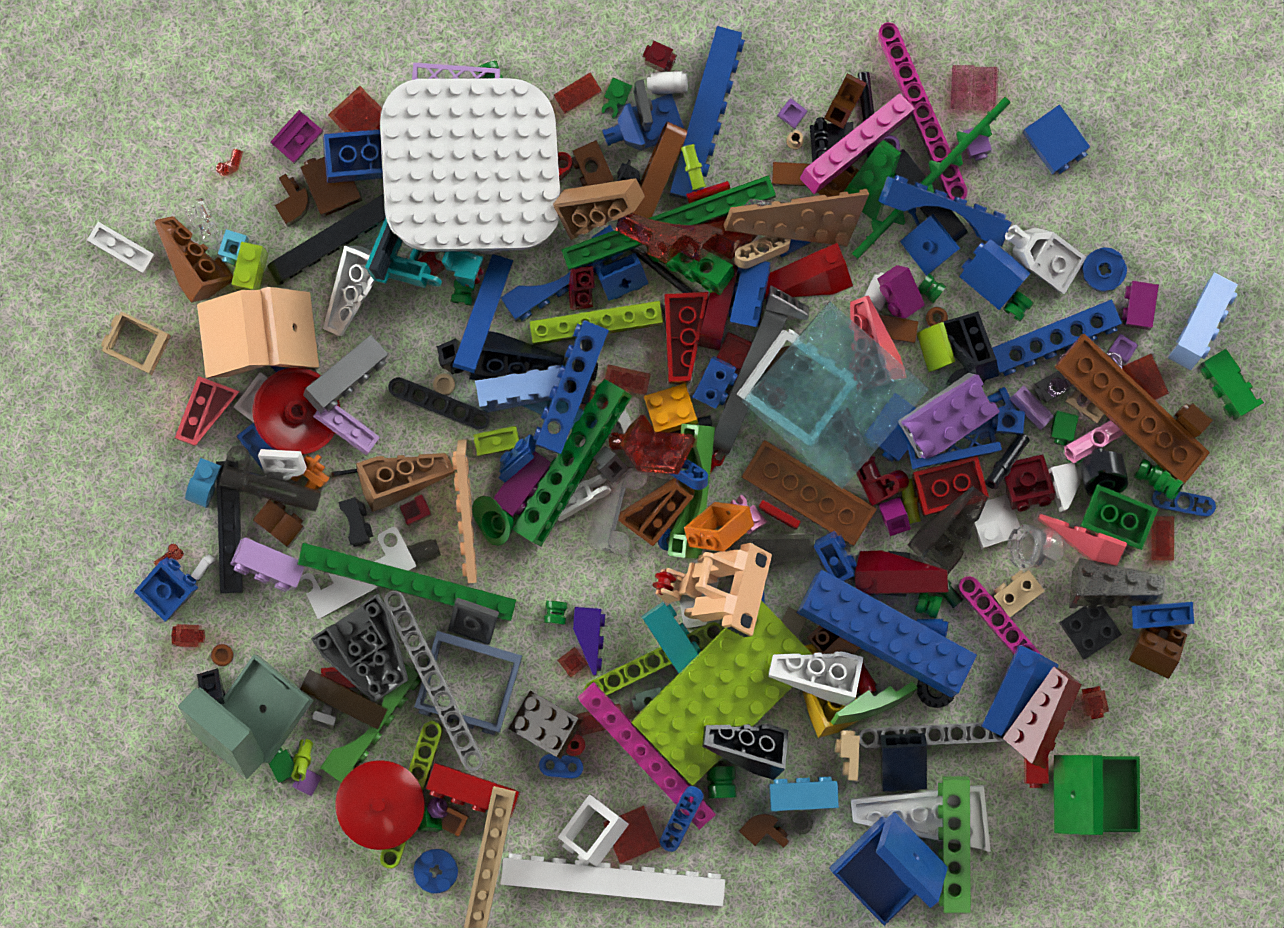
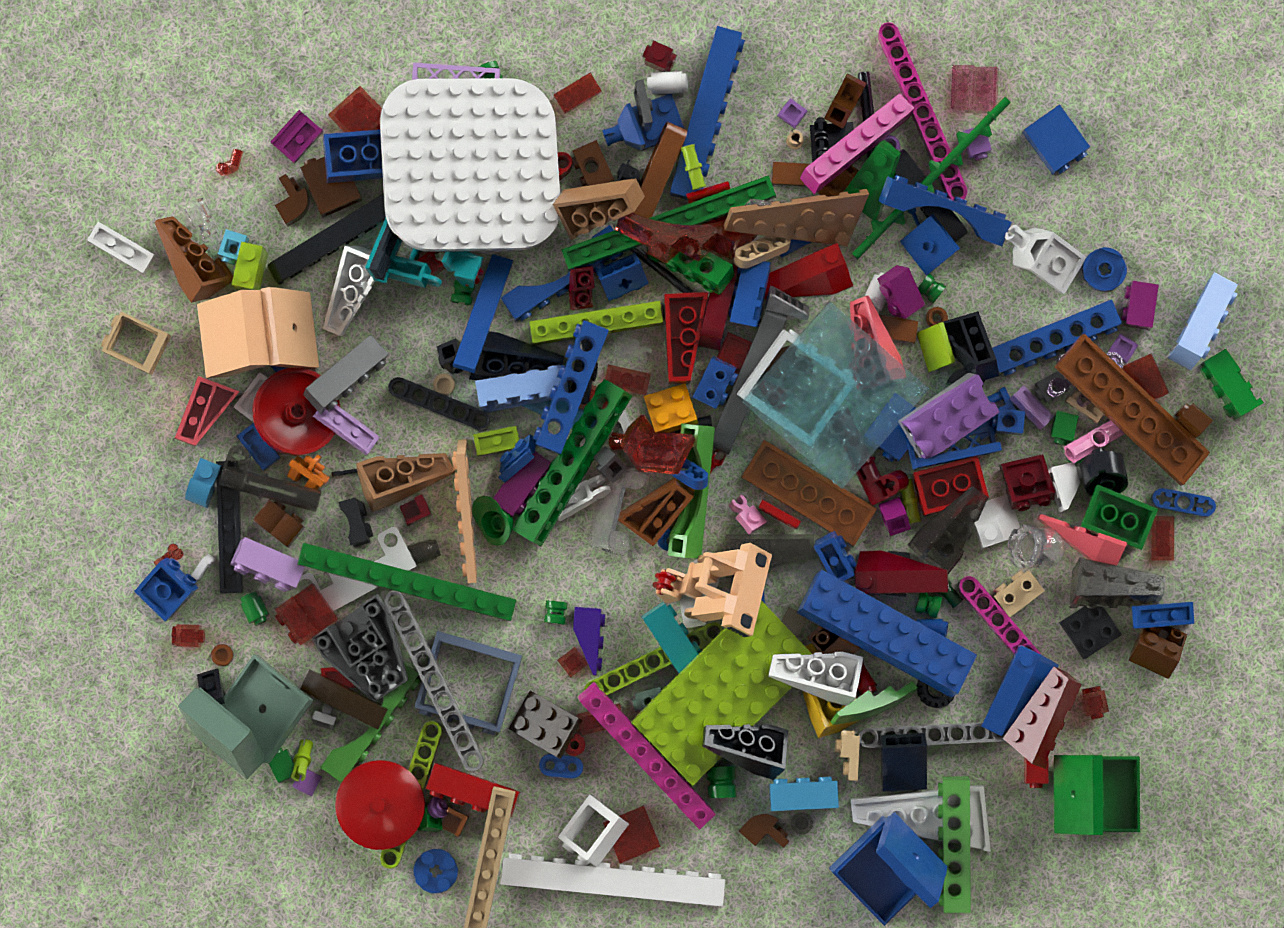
(254, 608): none -> green brick
(282, 464): white wing -> none
(305, 614): none -> clear red plate
(473, 621): dark grey plate -> none
(616, 94): green plate -> none
(681, 819): blue beam -> none
(701, 531): orange window -> none
(993, 273): blue brick -> none
(1003, 467): black pin -> none
(1018, 305): green wheel -> none
(1152, 475): green wheel -> none
(1168, 485): green wheel -> none

